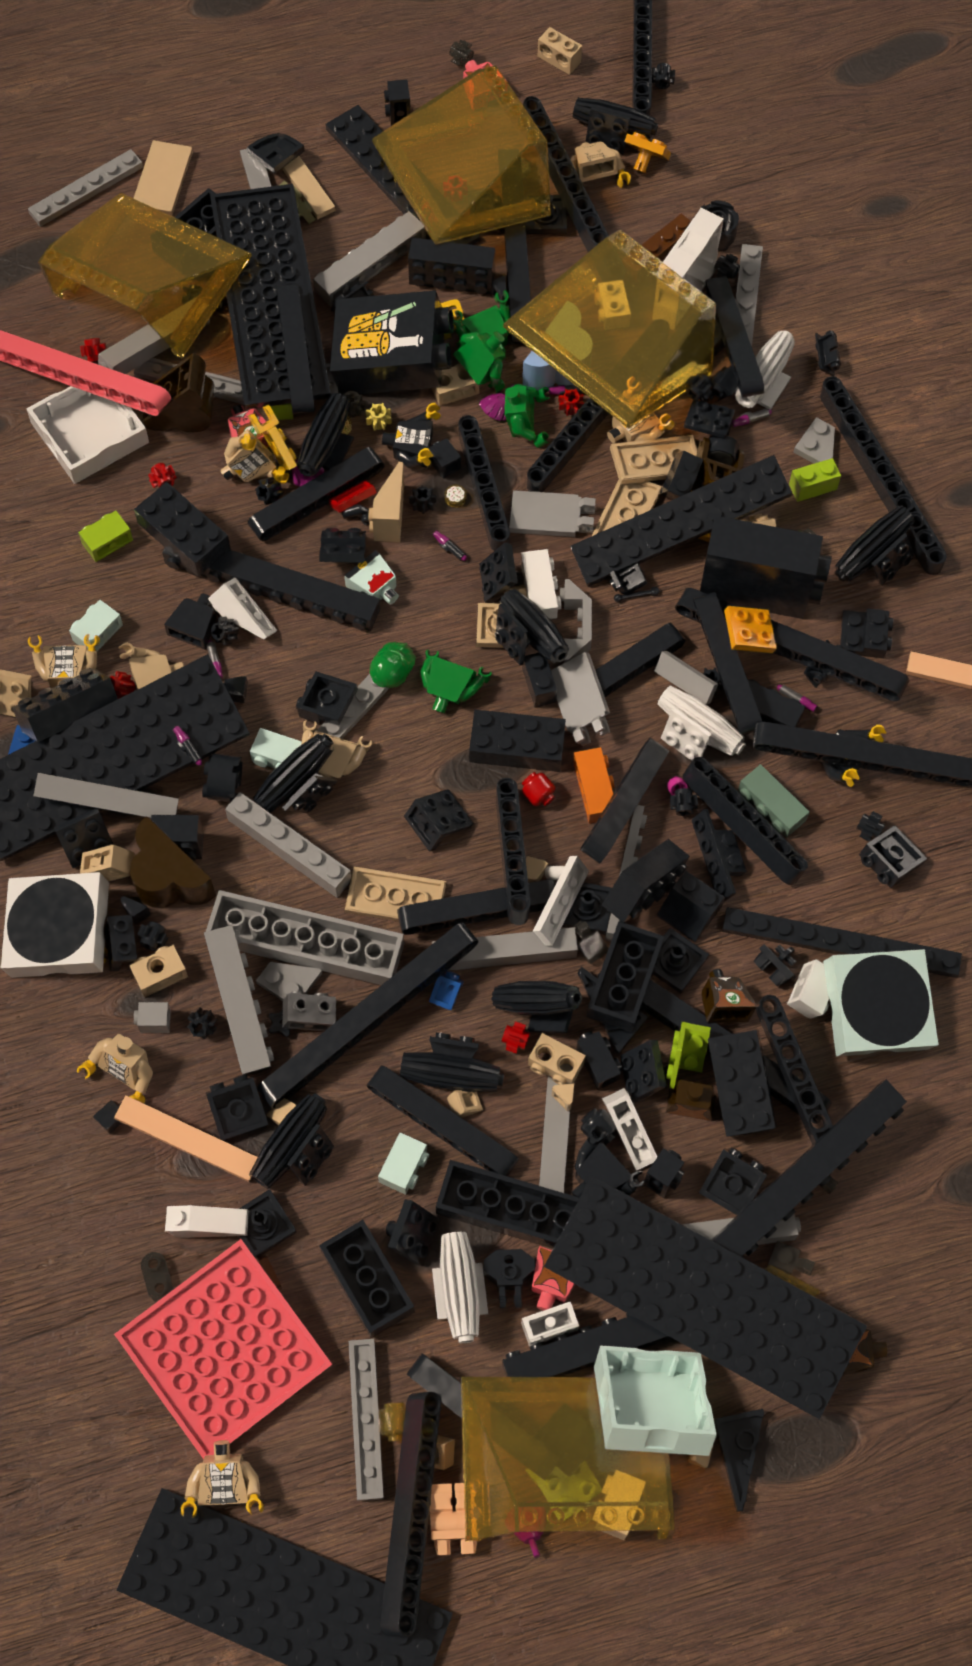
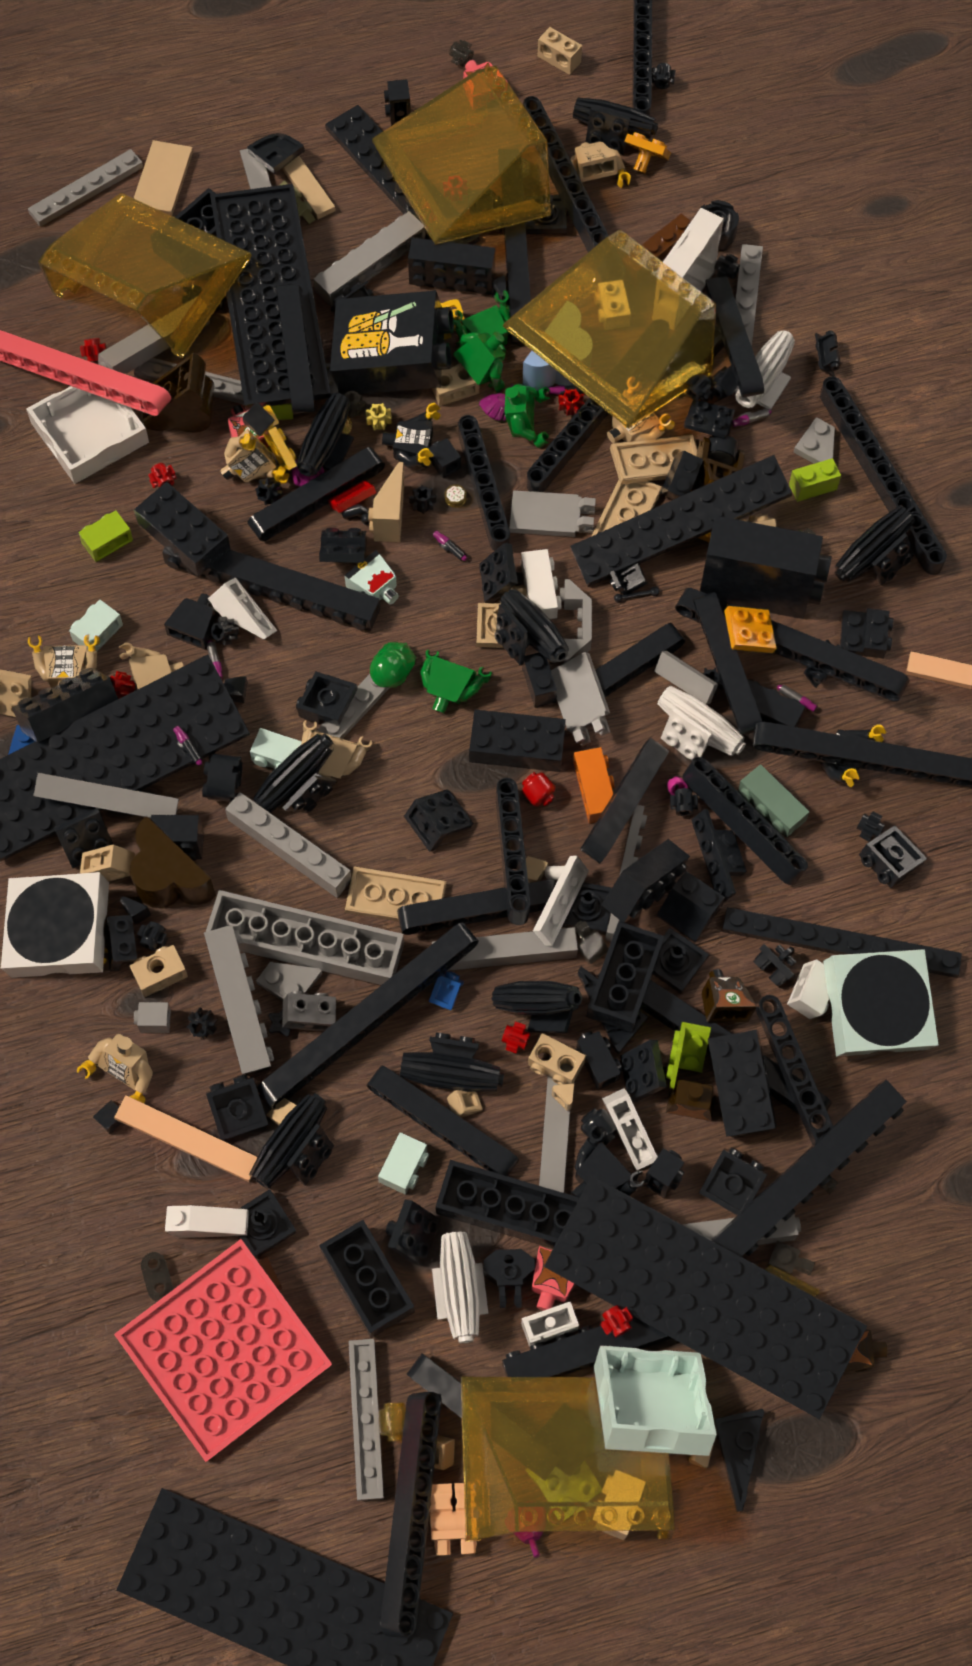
(222, 1480): torso -> none
(258, 419): none -> black slope
(616, 1321): none -> red gear

